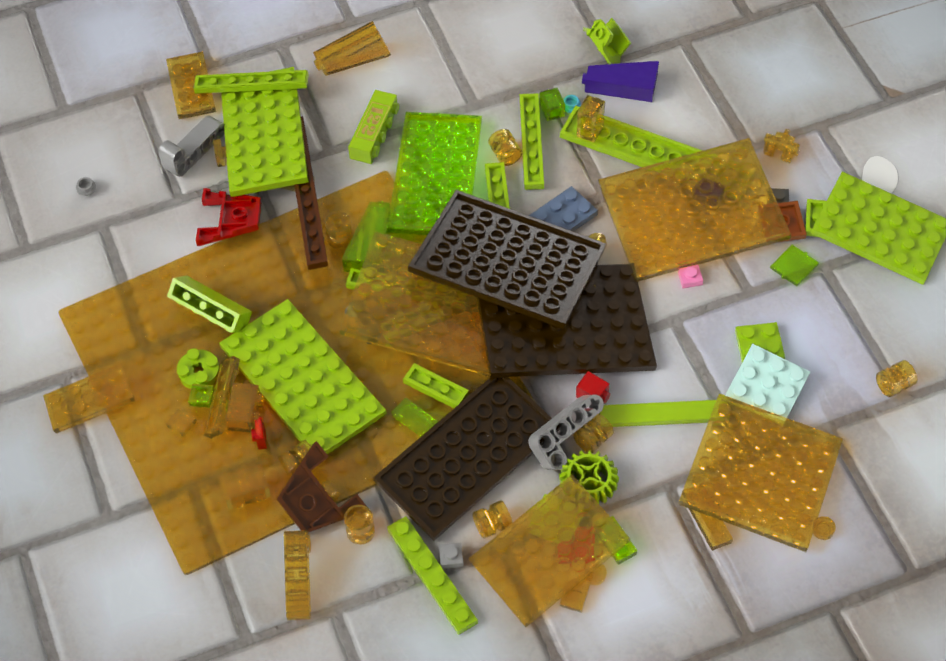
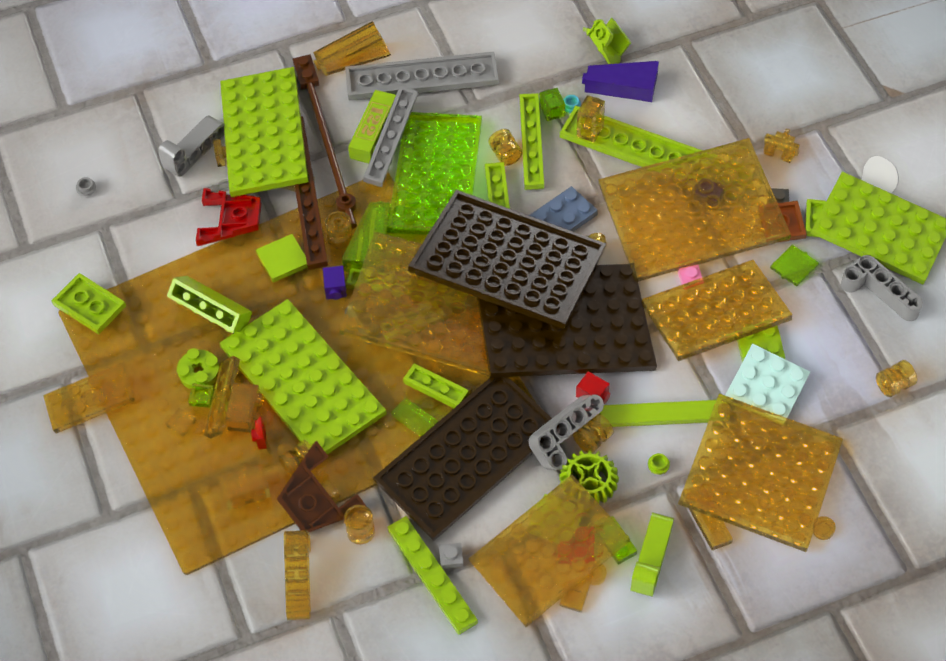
(88, 303): none -> lime plate
(182, 77): clear yellow plate -> none
(251, 81): lime tile -> none
(282, 258): none -> lime tile
(308, 79): none -> reddish brown bar
(334, 282): none -> dark purple brick
(390, 136): none -> light grey plate
(423, 75): none -> light grey plate
(489, 520): clear yellow wheel -> none
(652, 554): none -> lime beam
(658, 464): none -> lime plate
(716, 310): none -> clear yellow plate
(870, 273): none -> light grey beam

